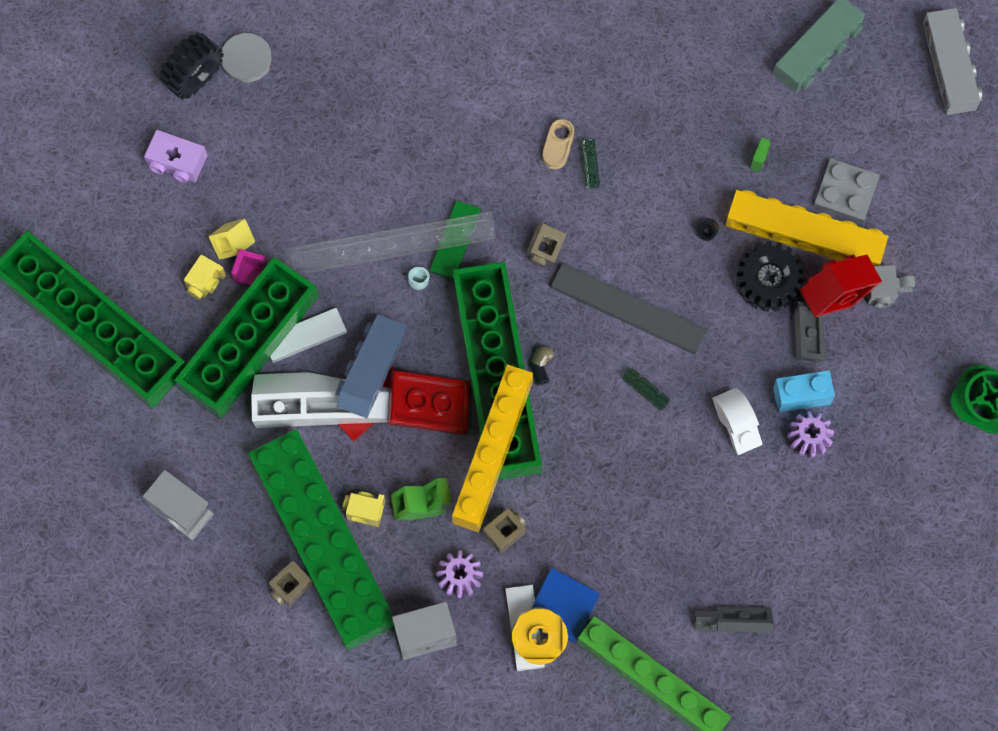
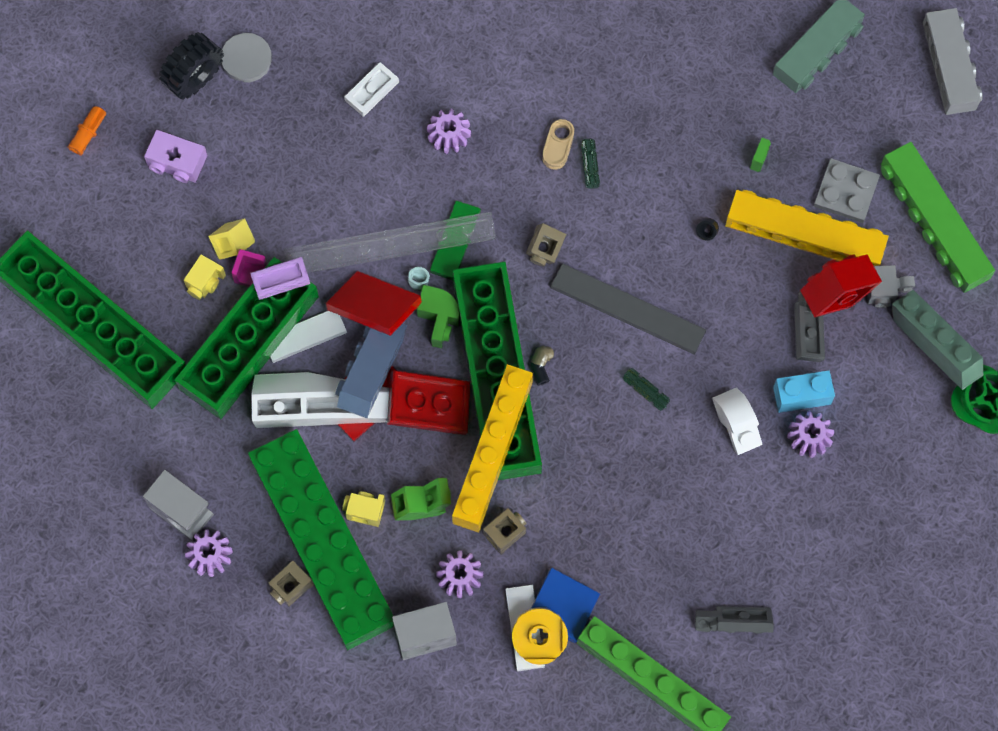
(87, 130): none -> orange axle
(212, 561): none -> lavender gear
(280, 278): none -> lavender tile
(371, 89): none -> white plate
(373, 303): none -> red tile
(439, 307): none -> bright green brick
(449, 139): none -> lavender gear
(775, 262): black bush -> none
(937, 217): none -> bright green brick
(937, 339): none -> sand green brick

